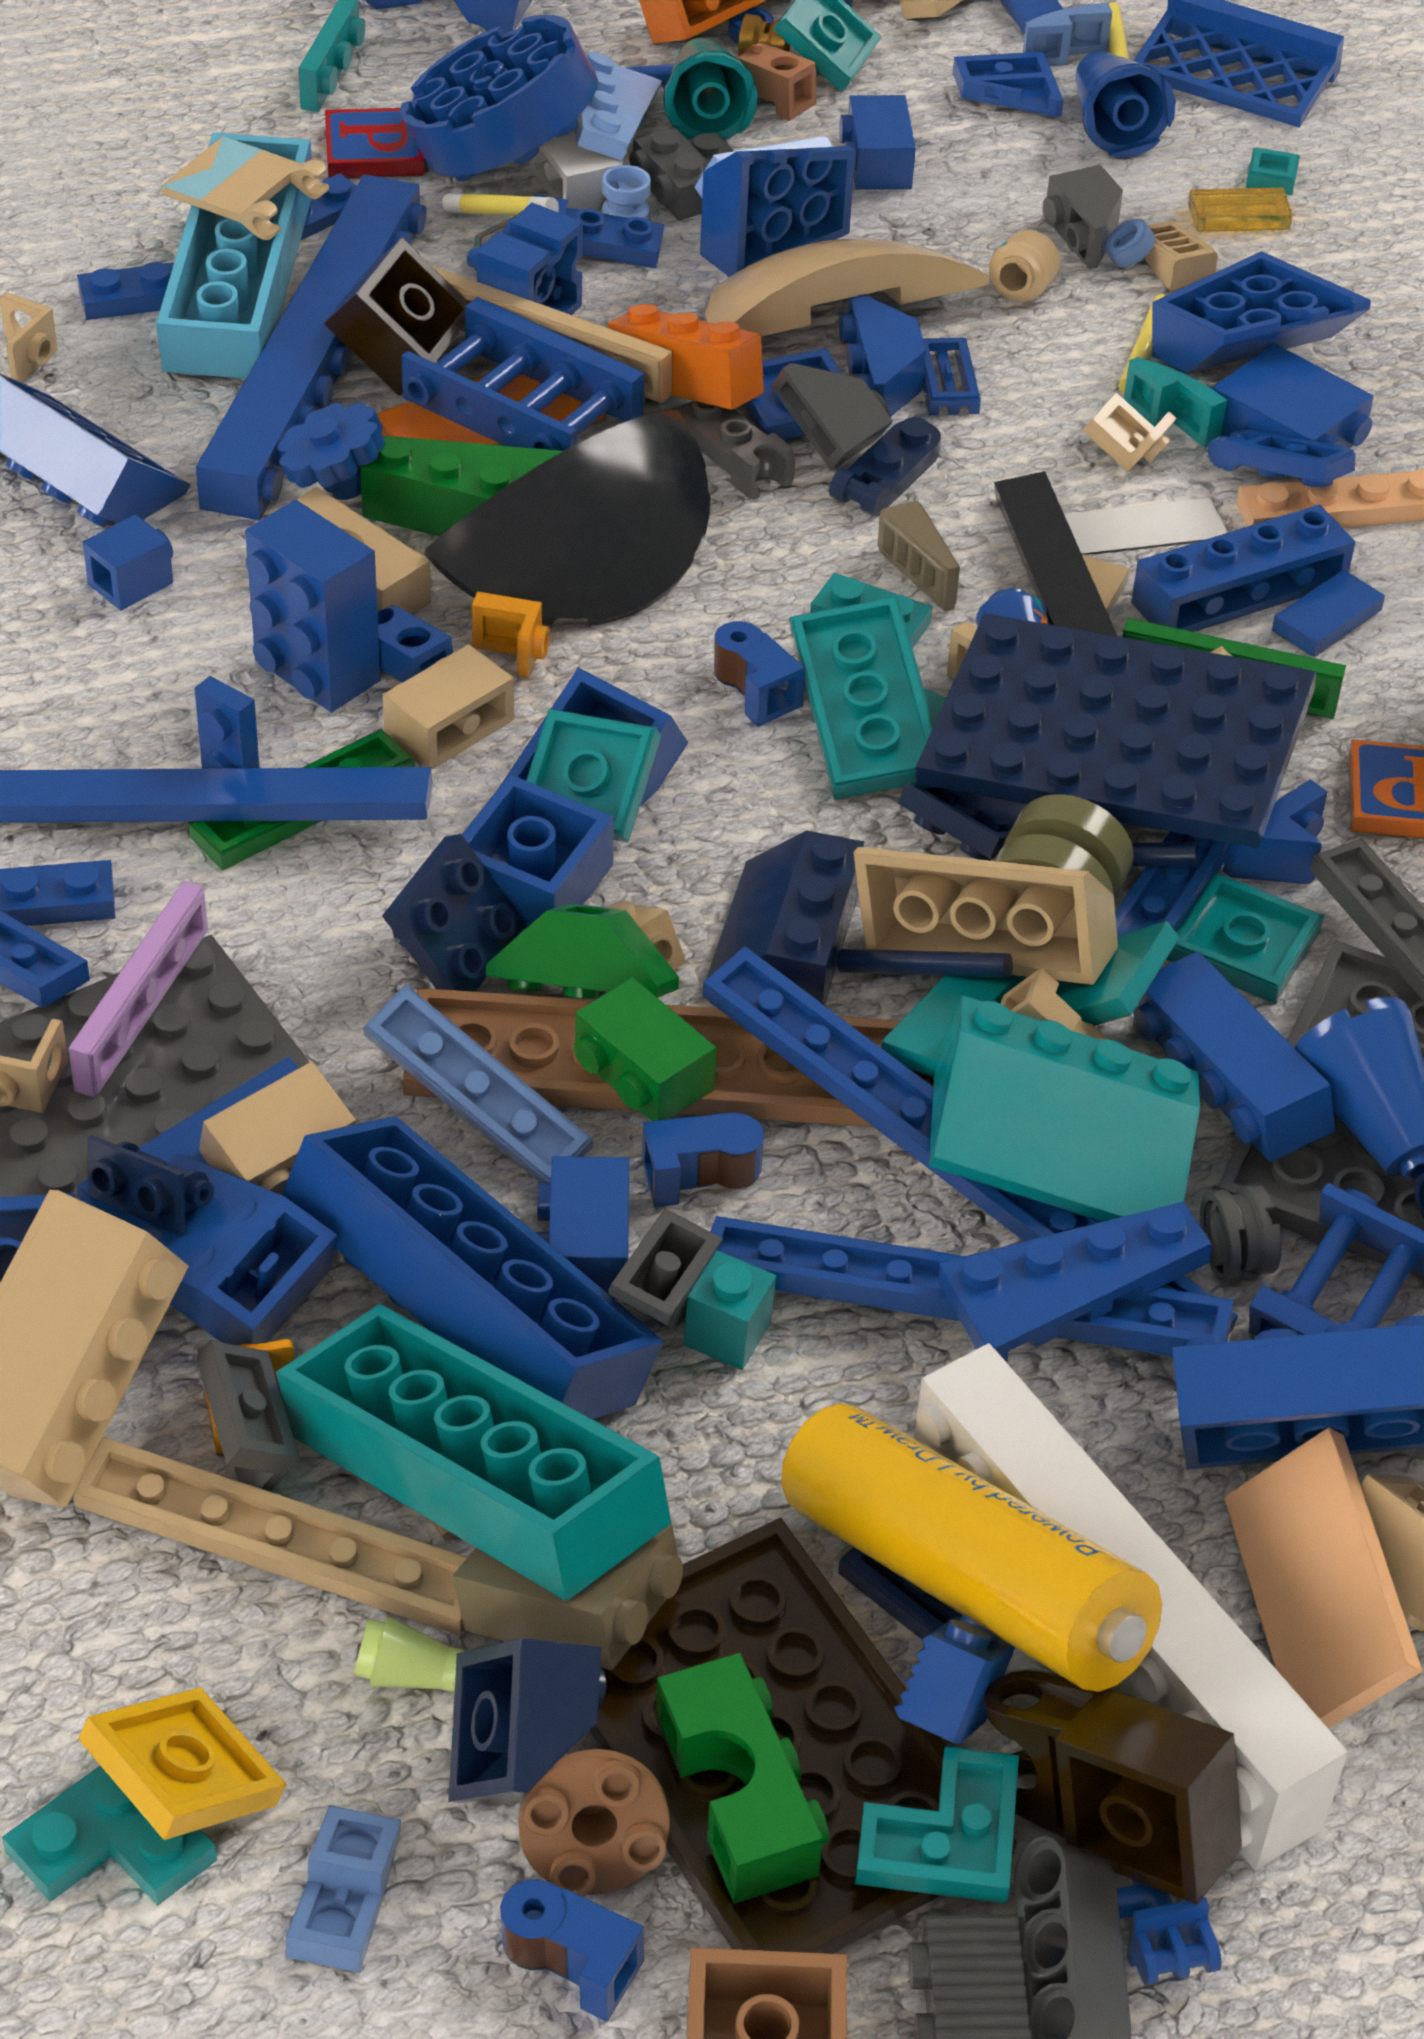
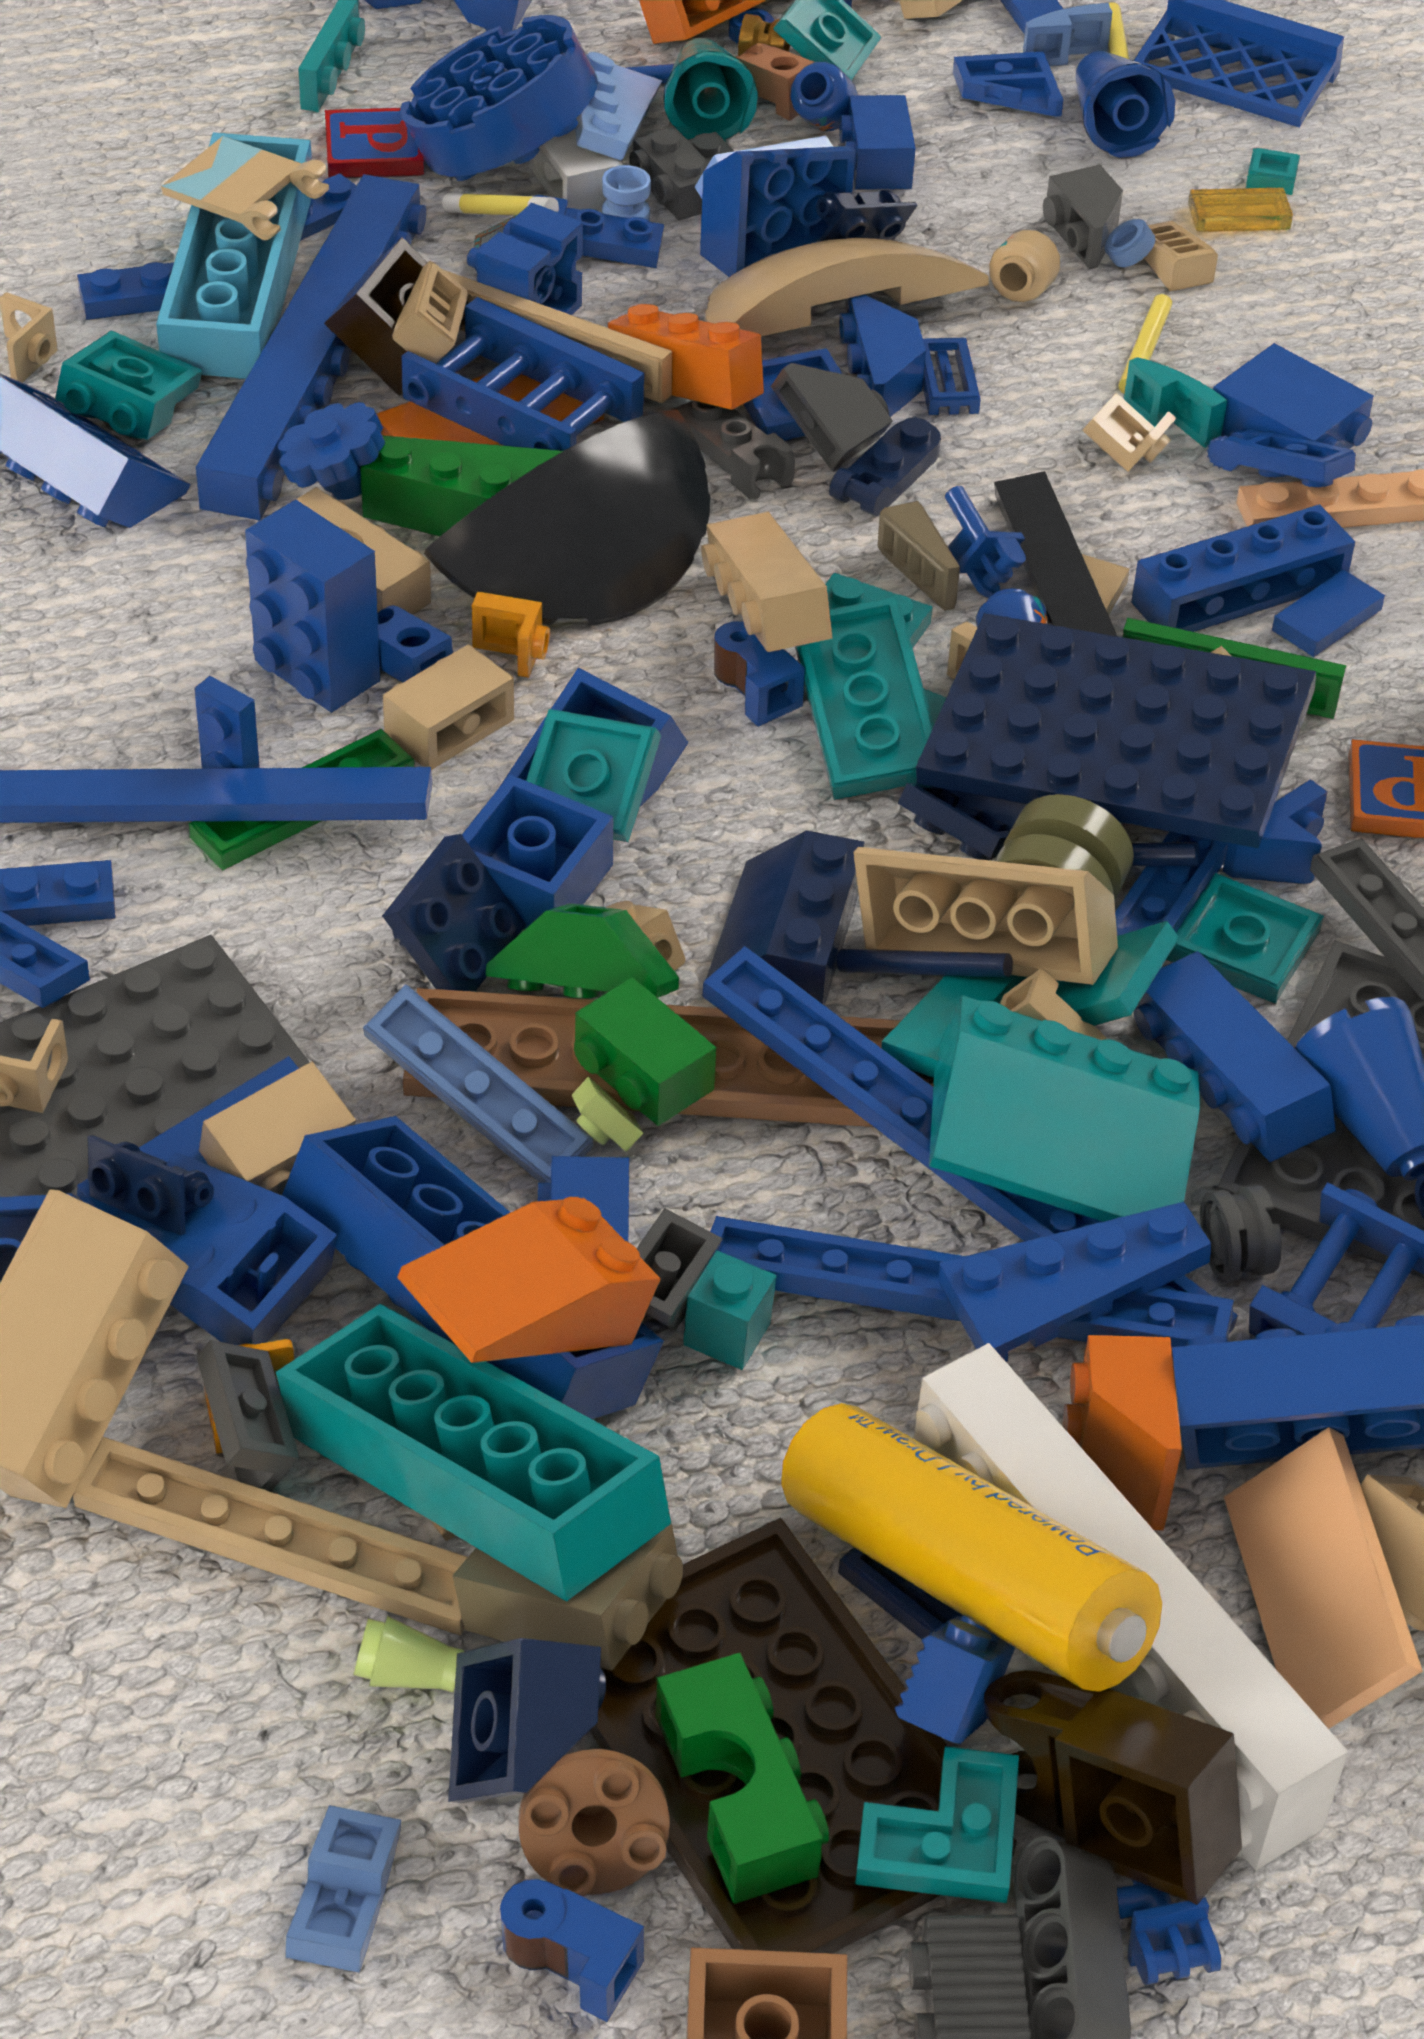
(98, 1823): teal plate -> none
(125, 385): none -> teal plate
(128, 562): blue brick -> none
(138, 989): lavender tile -> none
(182, 1762): yellow plate -> none
(431, 314): none -> tan slope
(535, 1284): none -> orange slope
(604, 1116): none -> yellowish green plate
(700, 1153): blue leg -> none
(767, 581): none -> tan brick
(822, 95): none -> blue head
(865, 216): none -> dark blue hinge
(980, 552): none -> blue arm
(1129, 1418): none -> orange slope
(1145, 525): white sticker -> none
(1246, 311): blue wedge -> none

